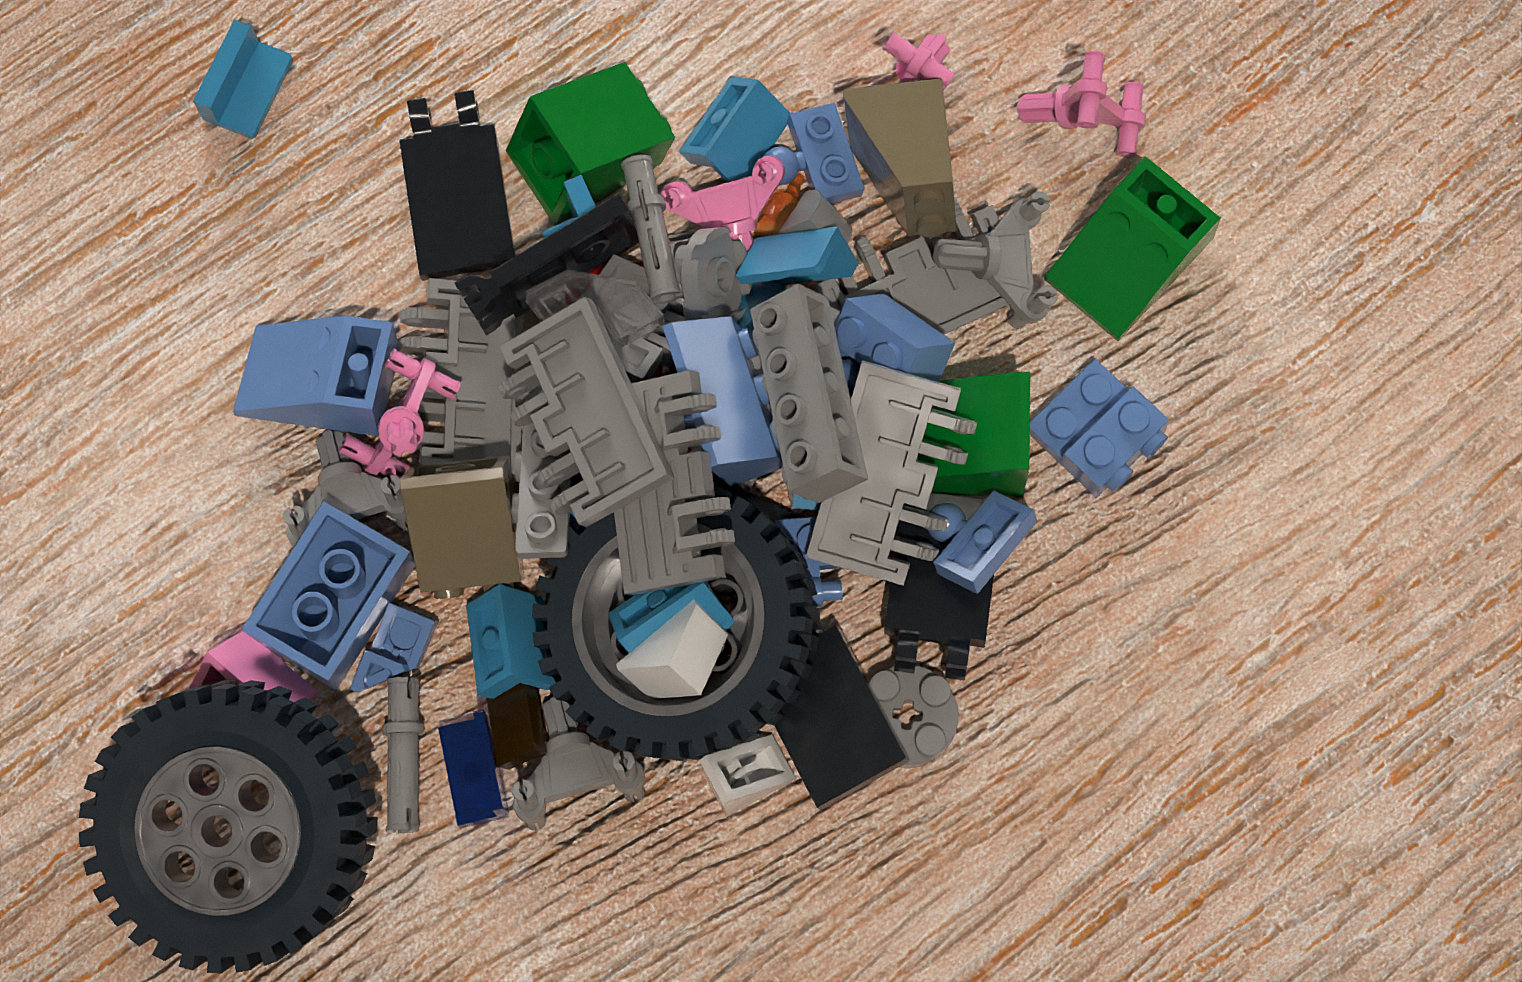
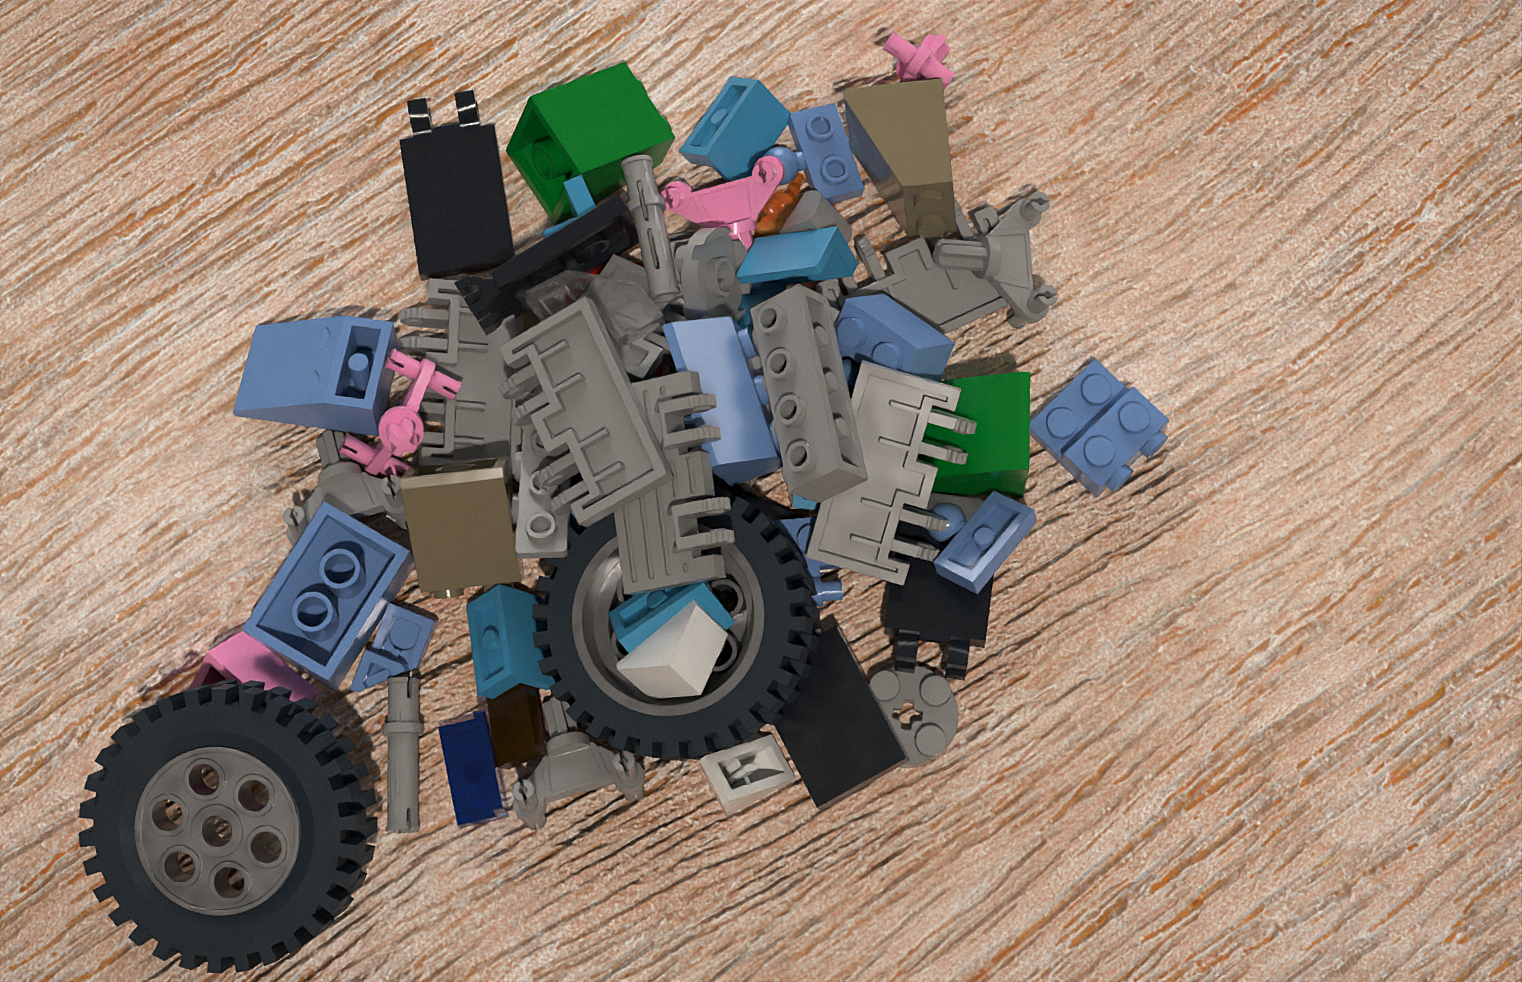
(242, 82): dark azure panel -> none
(1087, 104): bright pink axle -> none
(1133, 248): green slope -> none

